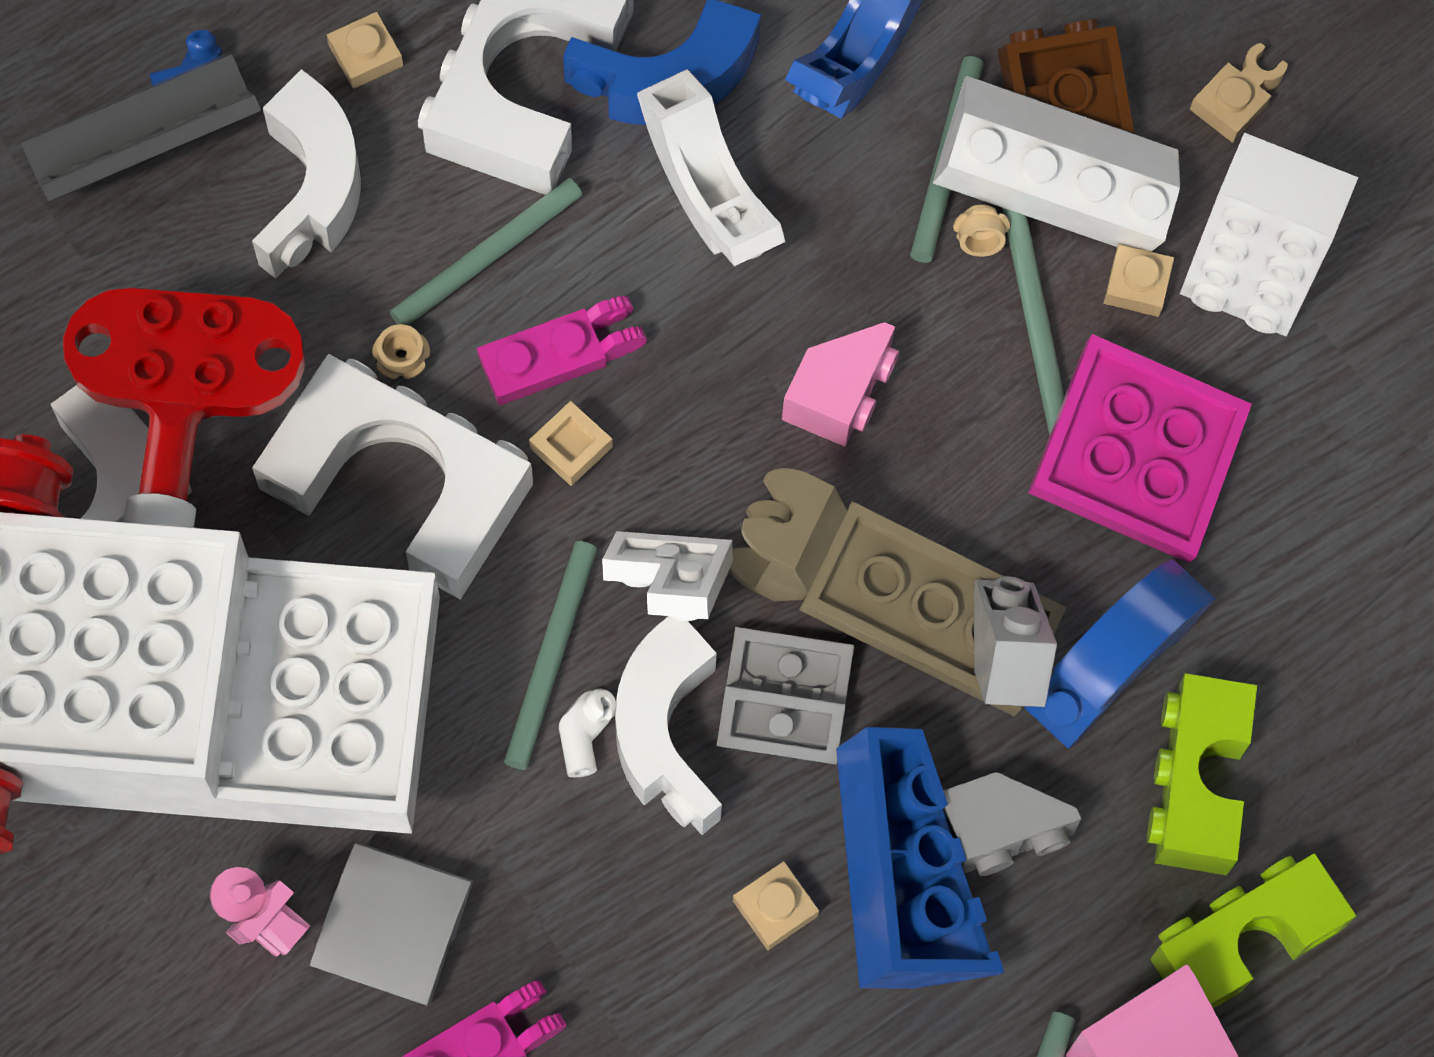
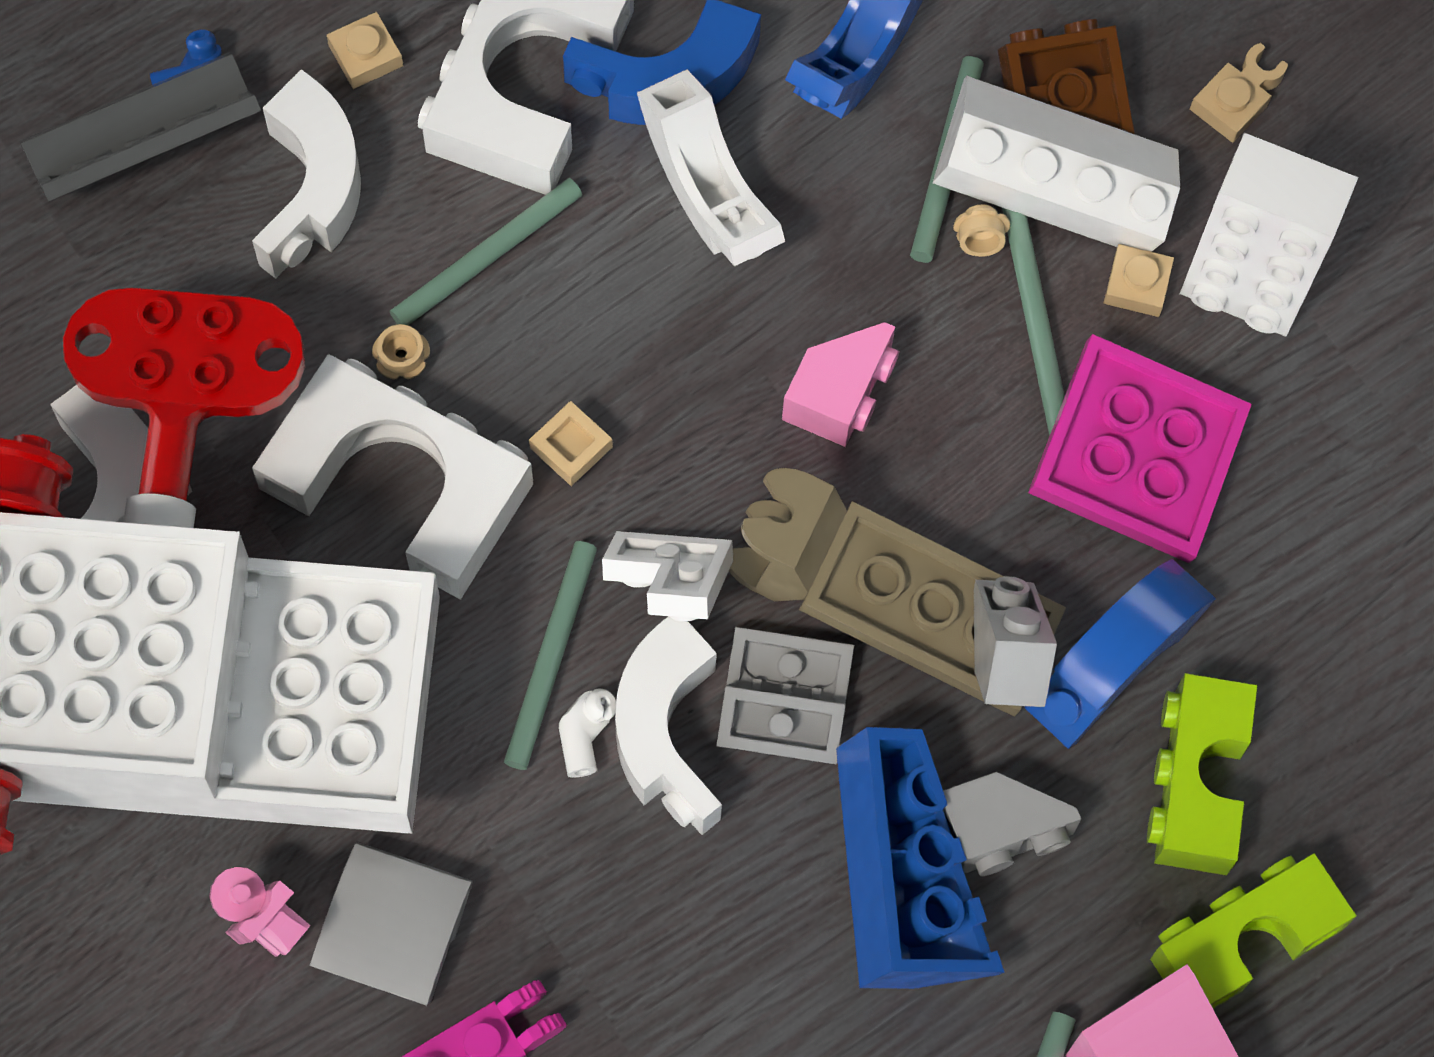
(558, 350): dark pink hinge -> none
(775, 905): tan plate -> none

